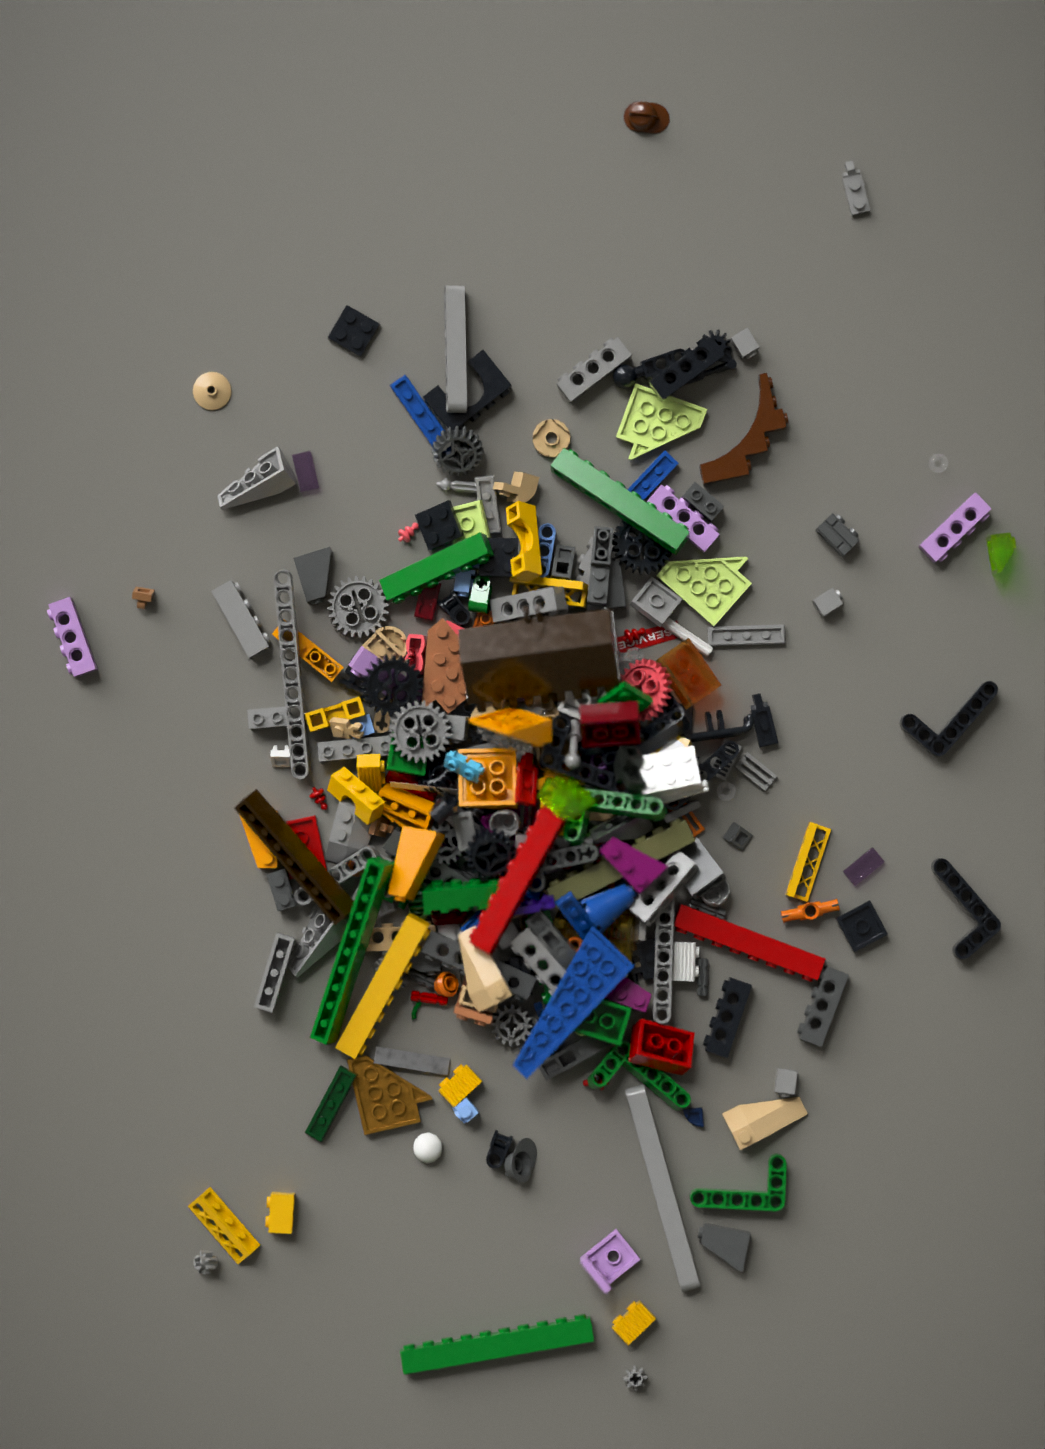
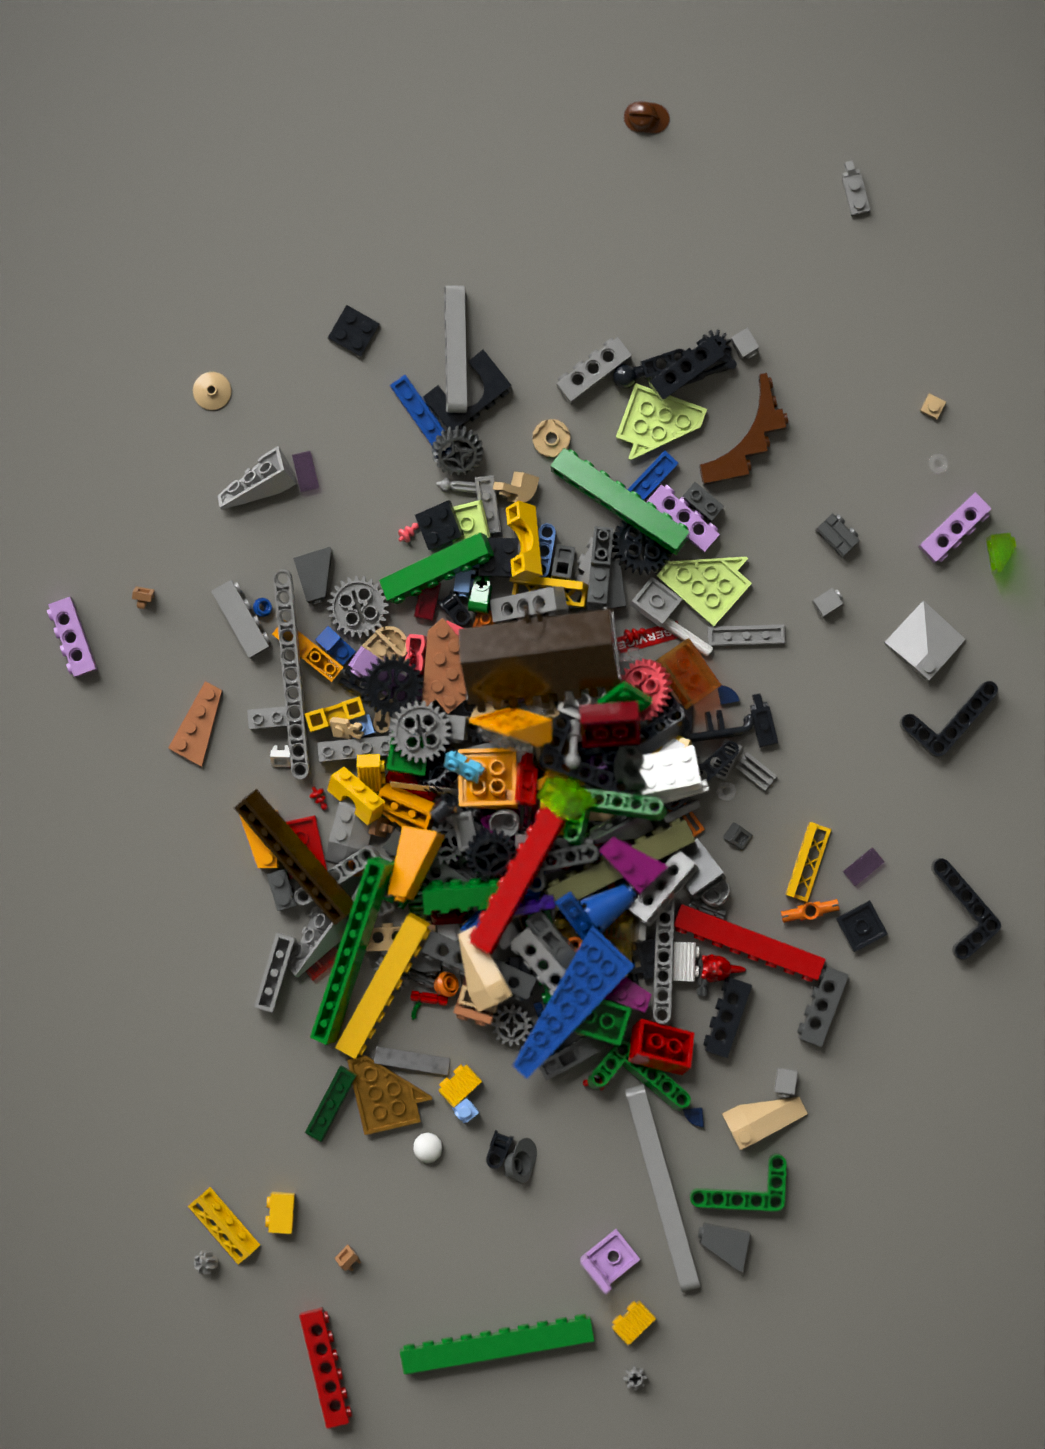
(194, 732): none -> nougat wing
(267, 607): none -> blue plate
(322, 964): none -> clear red tile
(331, 1416): none -> red brick
(335, 645): none -> blue slope
(347, 1258): none -> medium nougat tile
(718, 968): none -> red animal
(727, 695): none -> dark blue tile
(925, 641): none -> light grey slope
(932, 406): none -> tan plate

